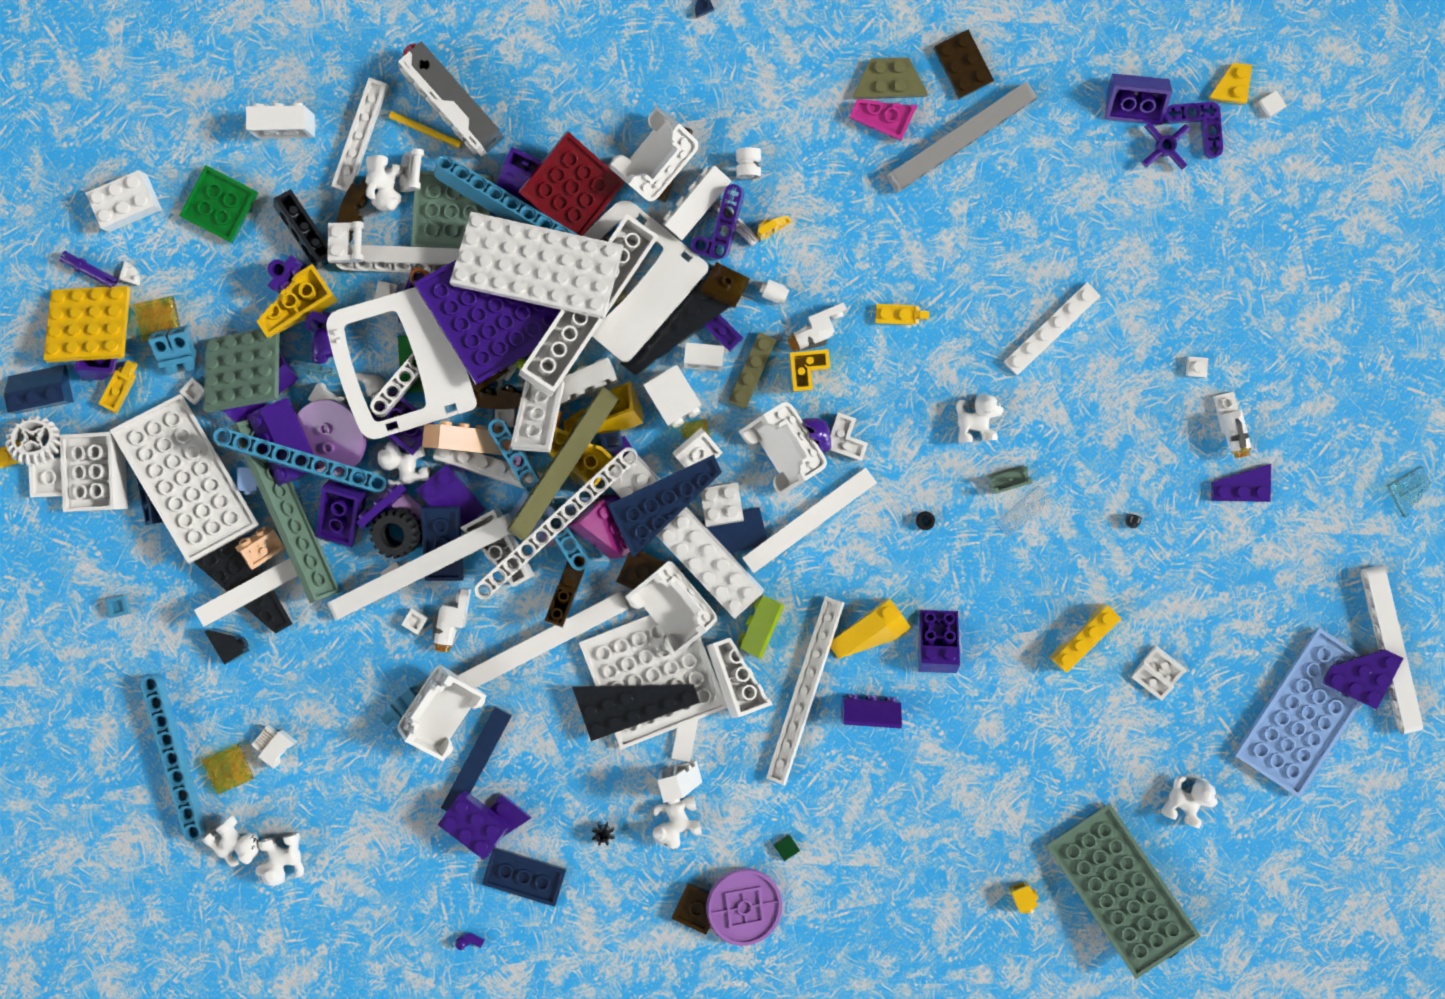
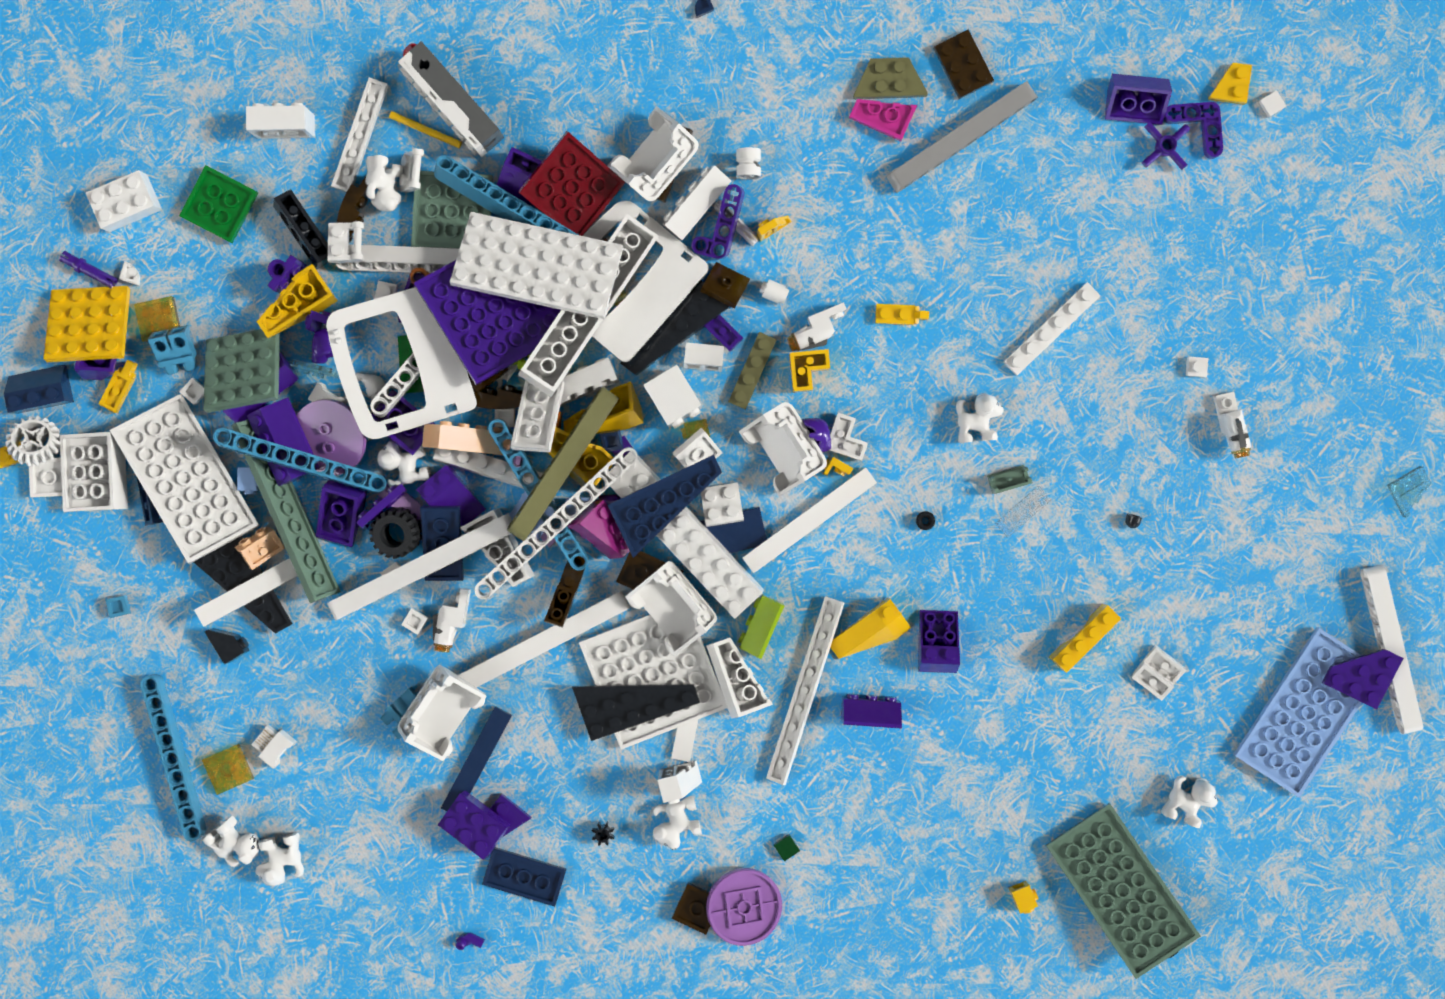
(840, 467): none -> yellow bracket
(1248, 486): dark purple wing -> none

